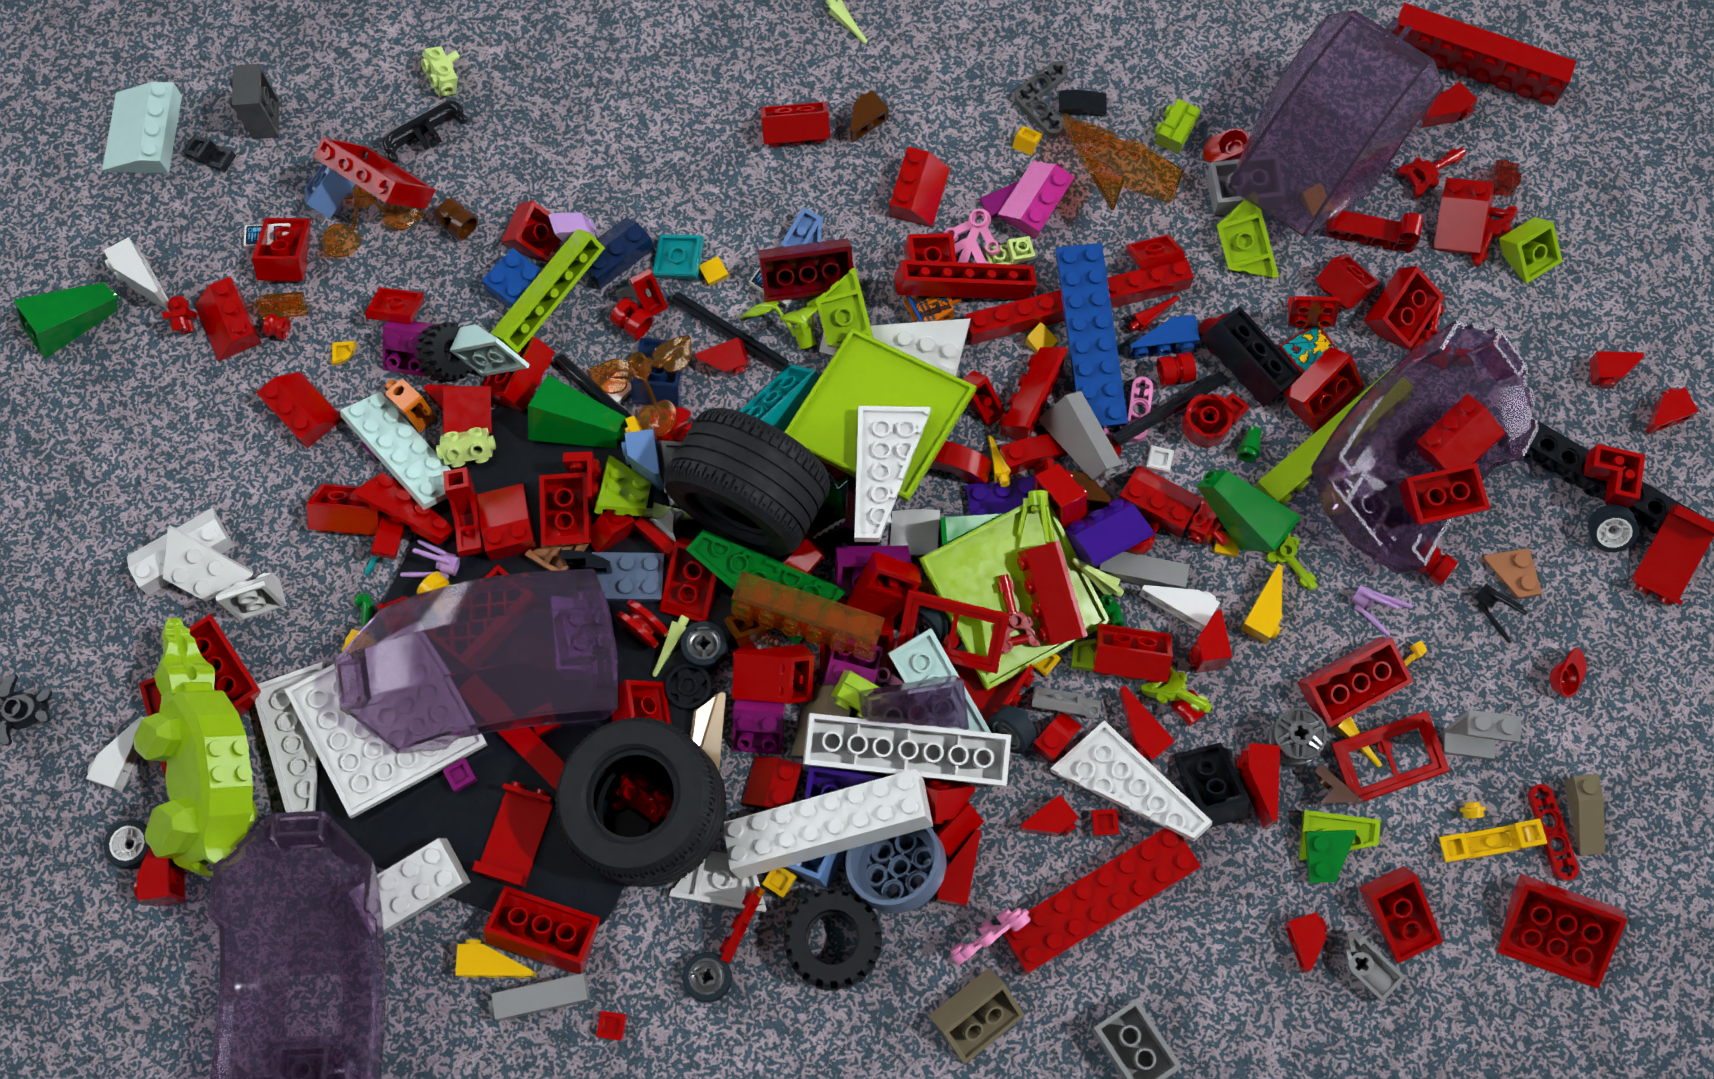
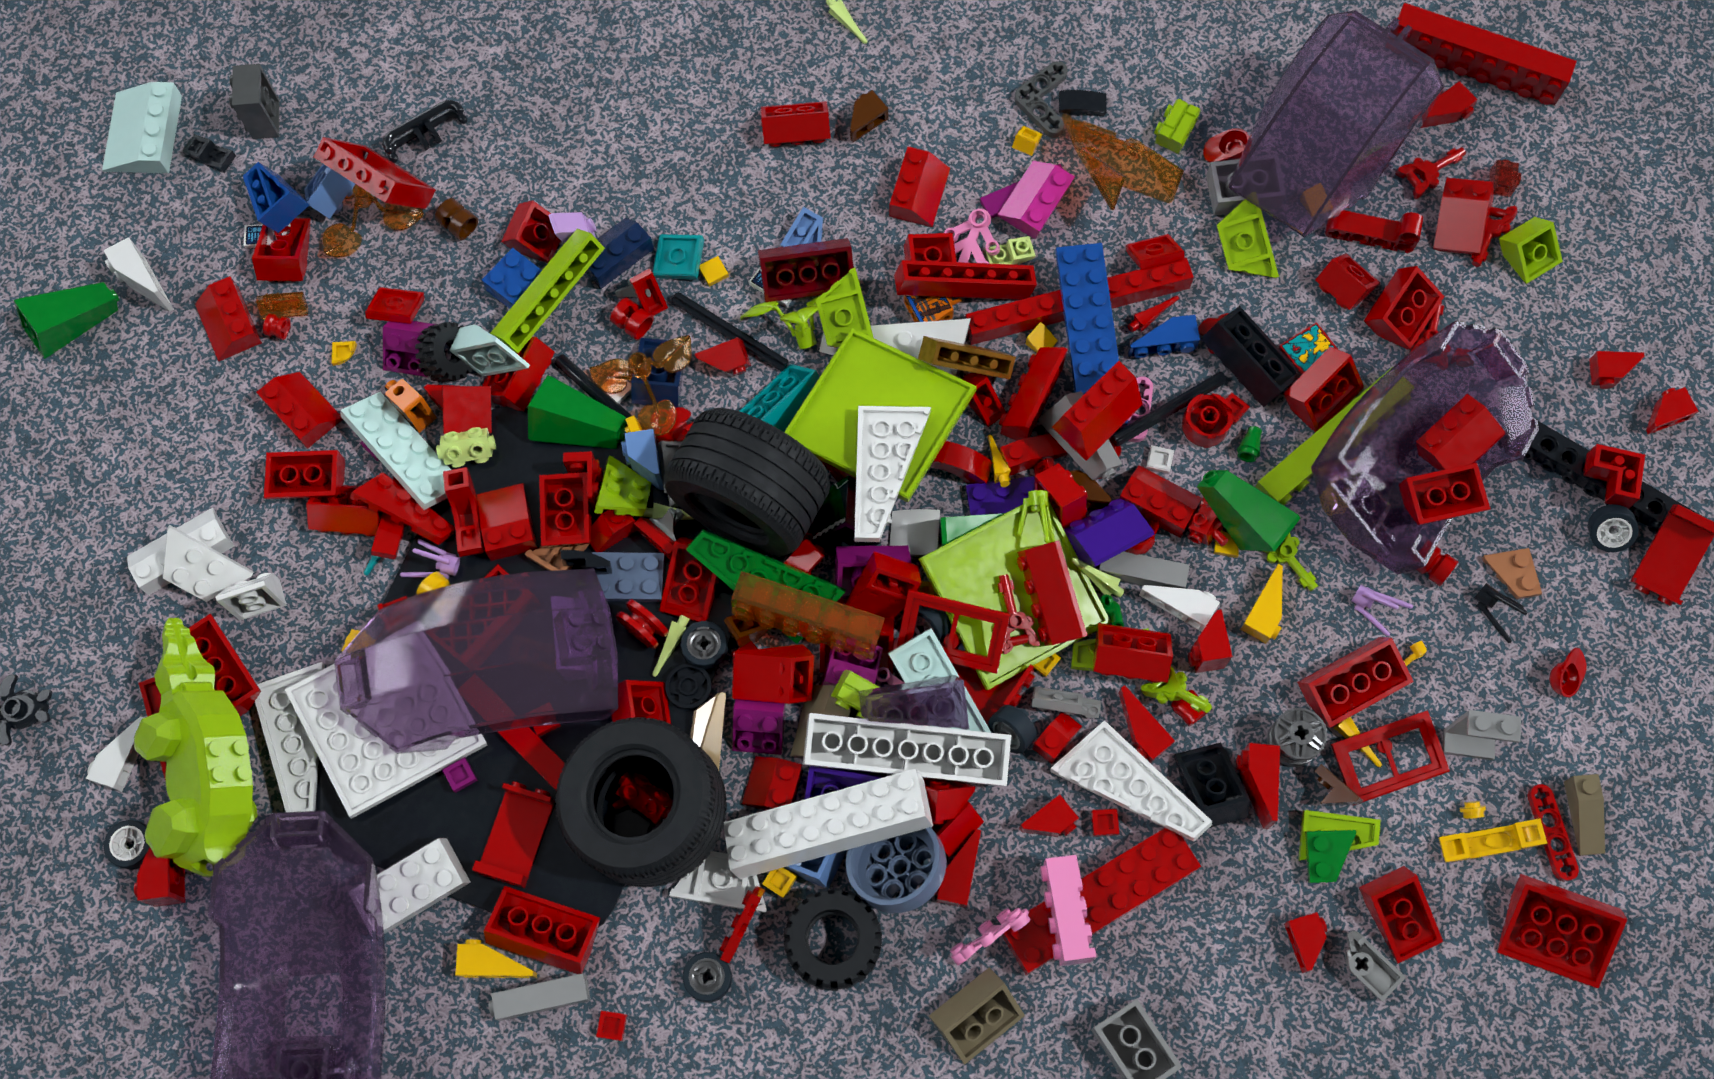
(180, 315): red hips -> none
(273, 197): none -> blue wedge
(303, 474): none -> red slope
(367, 610): green arm -> none
(440, 70): yellowish green brick -> none
(966, 357): none -> pearl gold brick
(1067, 911): none -> bright pink wedge
(1100, 411): none -> red slope
(1181, 368): red wheel -> none
(1313, 311): red bracket -> none

